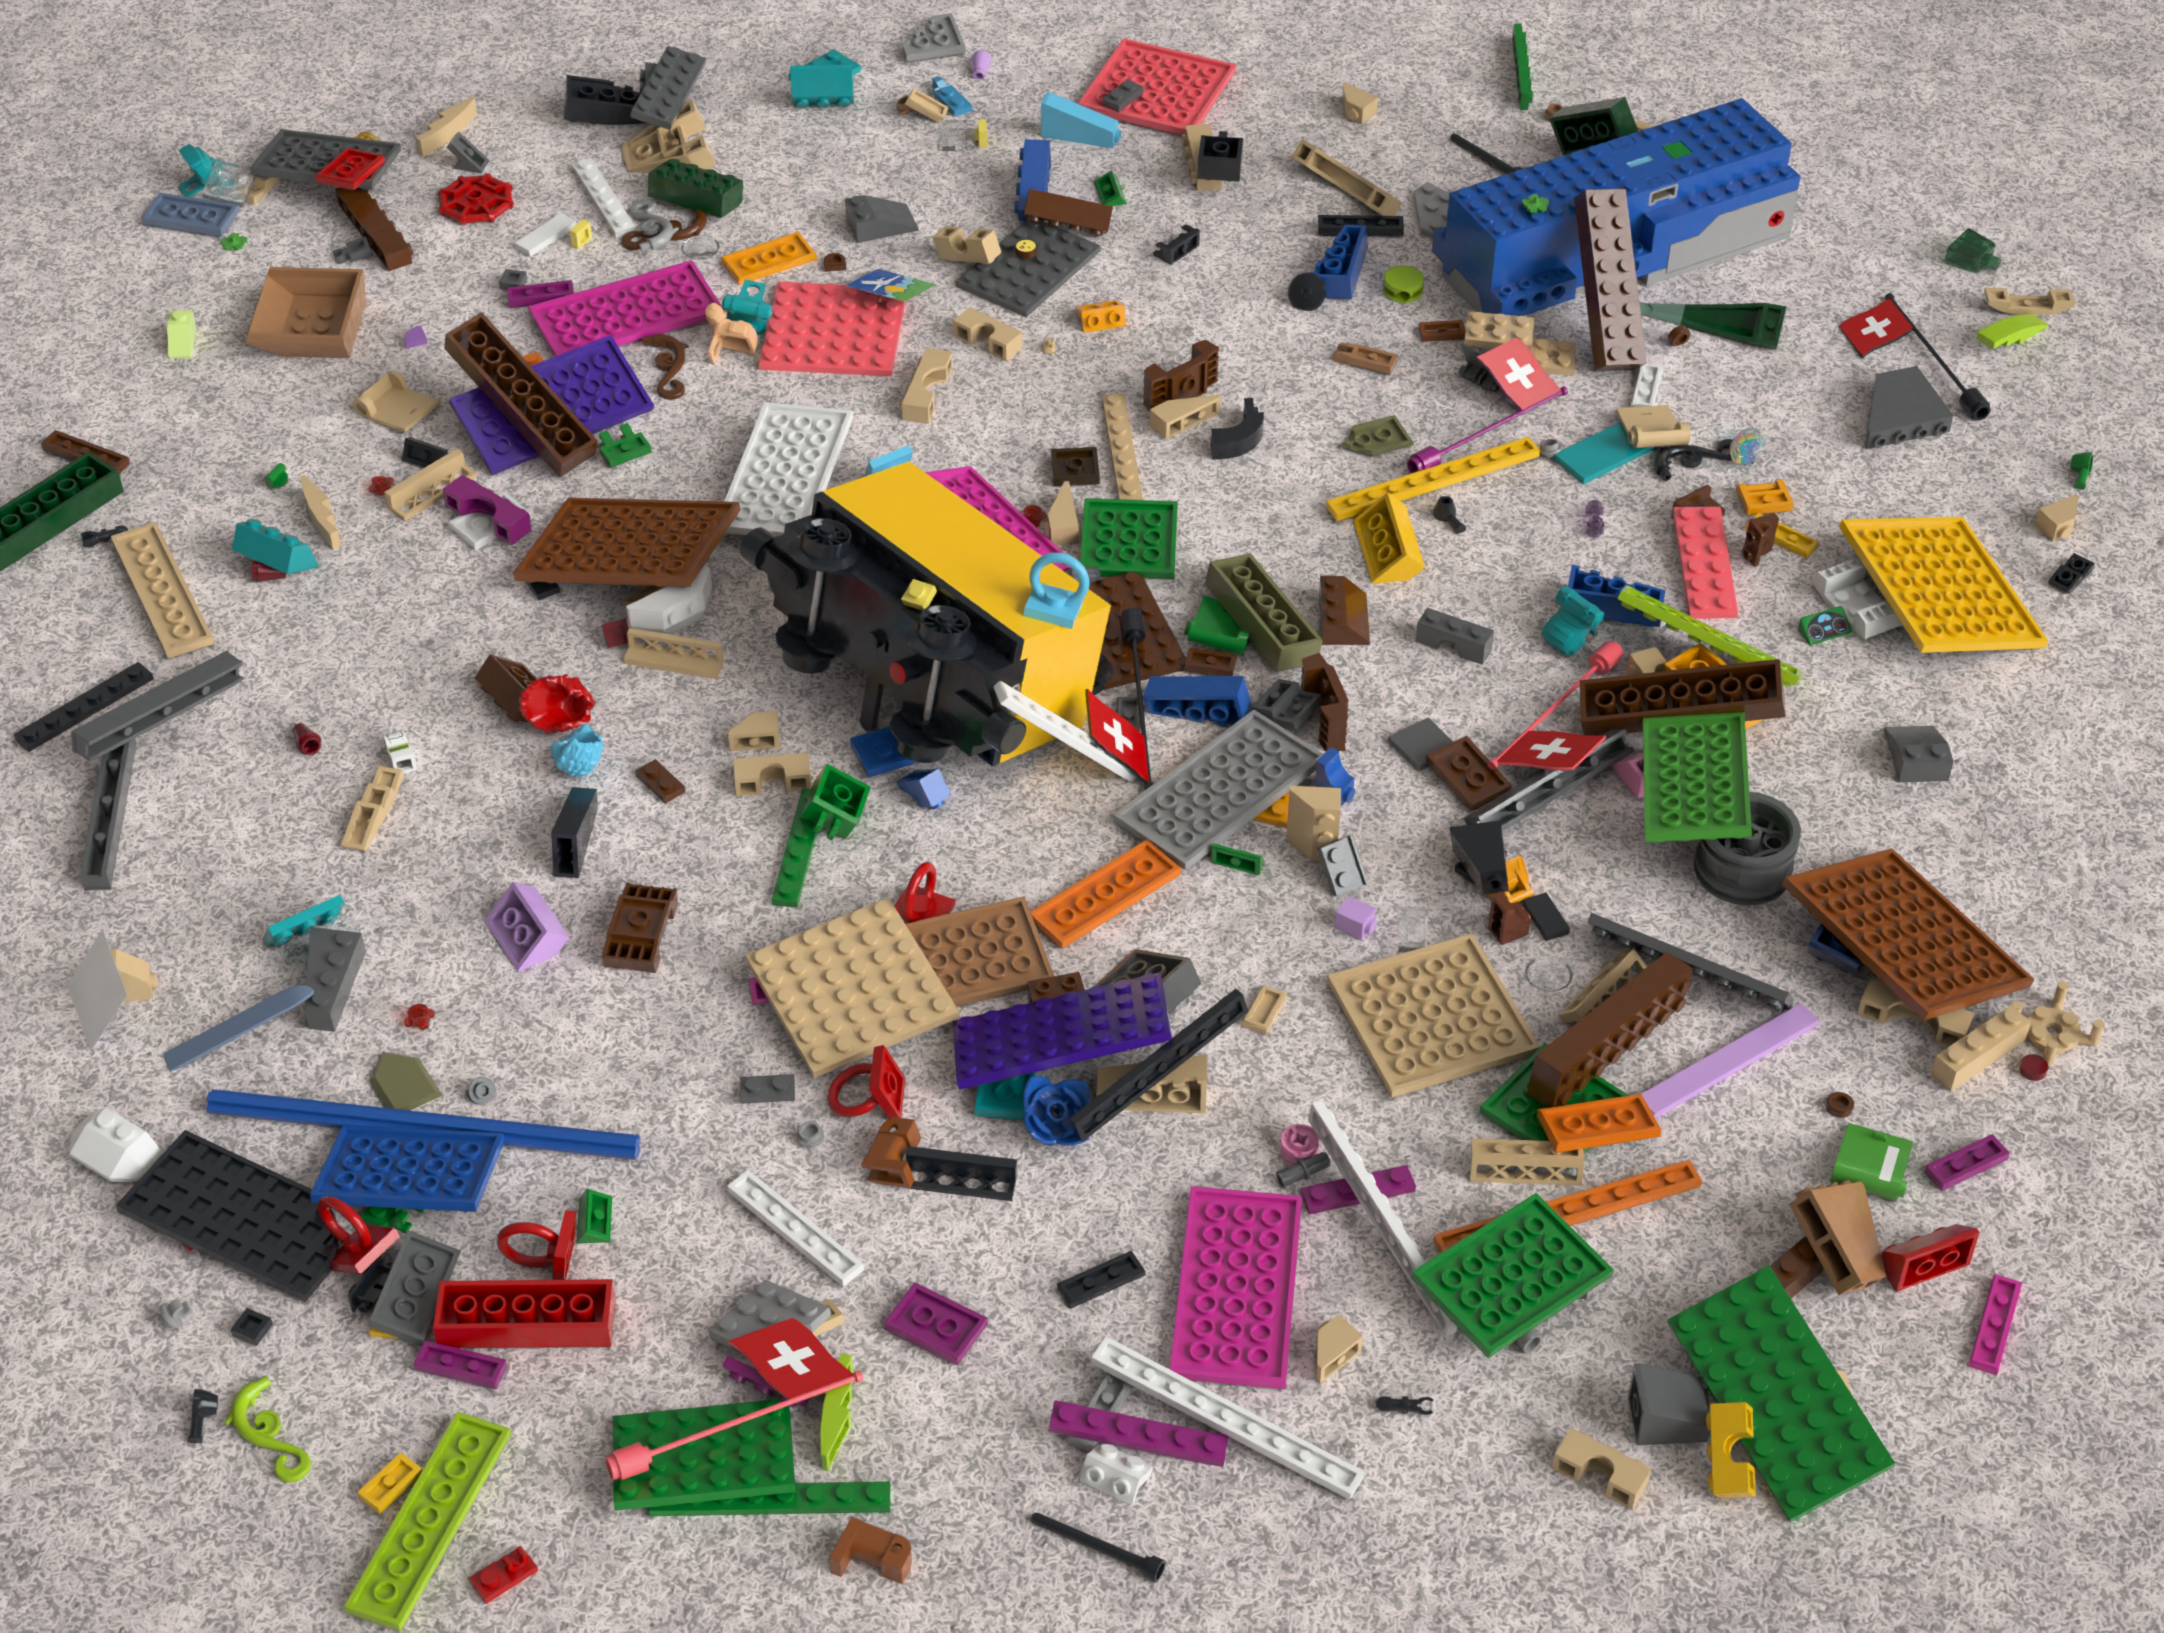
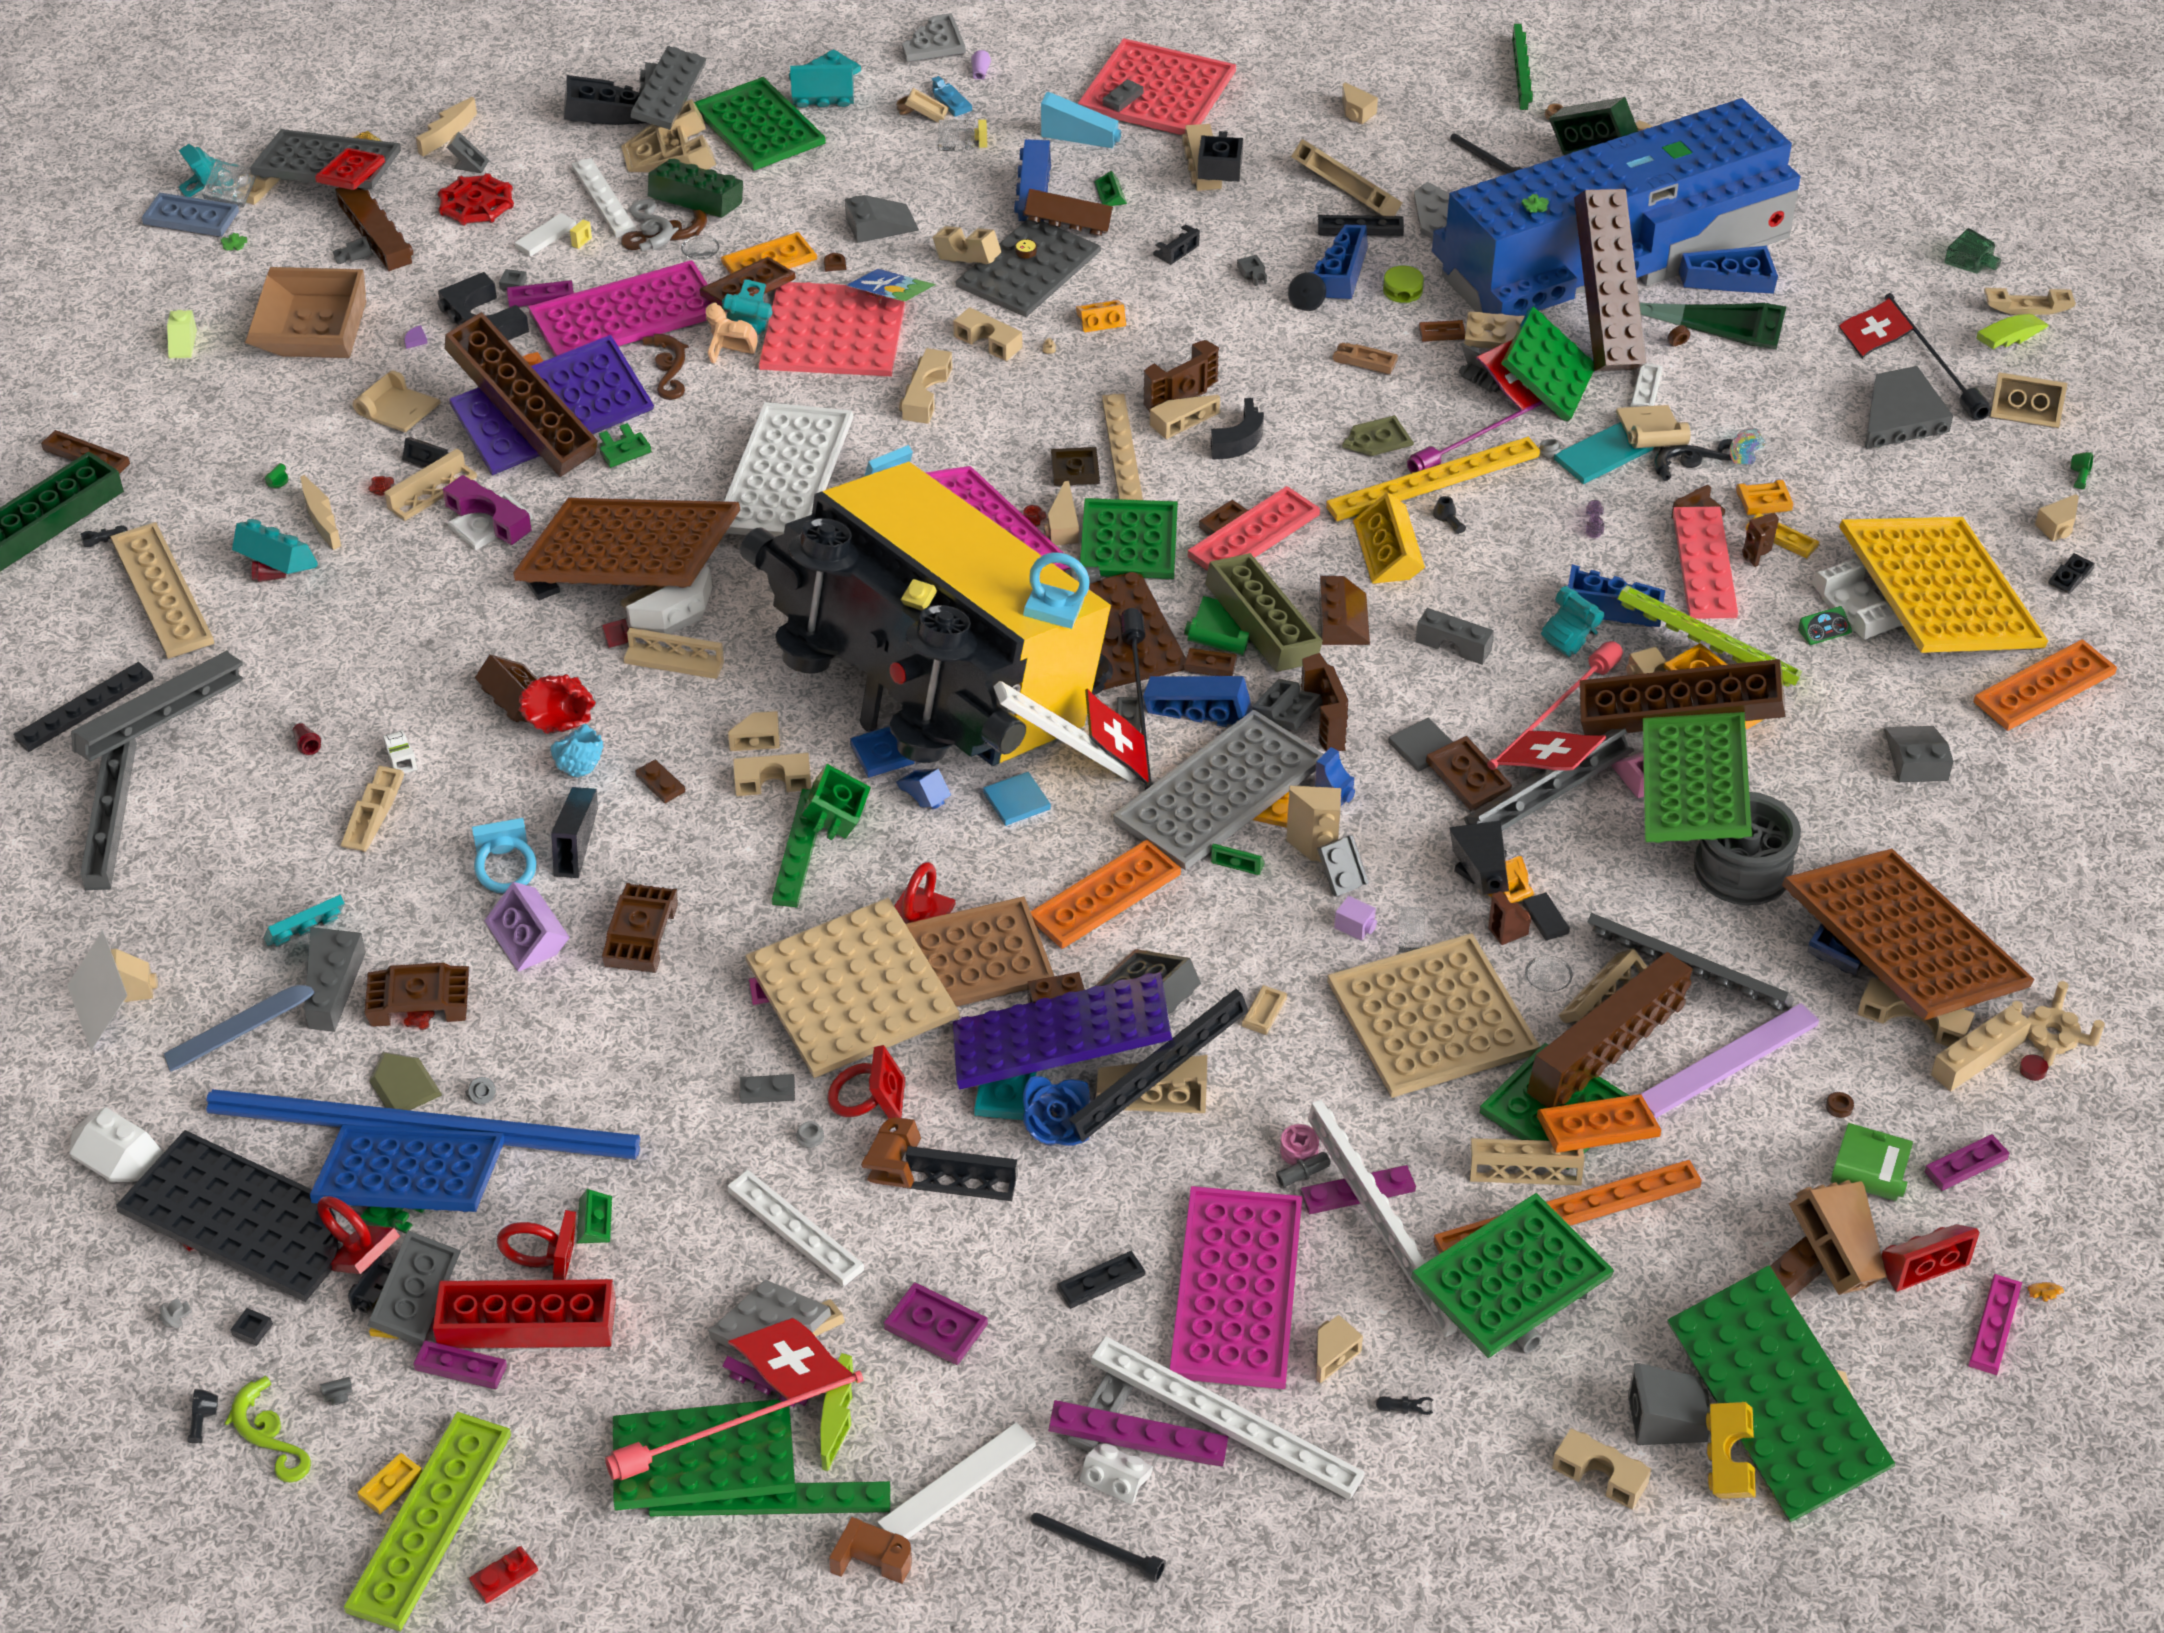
(337, 1391): none -> dark grey plate
(416, 989): none -> reddish brown plate
(477, 290): none -> black arch
(501, 839): none -> medium azure tile
(759, 123): none -> green plate
(763, 271): none -> reddish brown plate
(958, 1482): none -> white tile
(1017, 798): none -> dark azure tile
(1221, 517): none -> reddish brown plate
(1253, 268): none -> dark grey plate
(1257, 528): none -> coral plate
(1549, 364): none -> green plate
(1730, 270): none -> blue wedge
(2028, 399): none -> tan slope
(2045, 684): none -> orange plate
(2047, 1290): none -> light orange plant

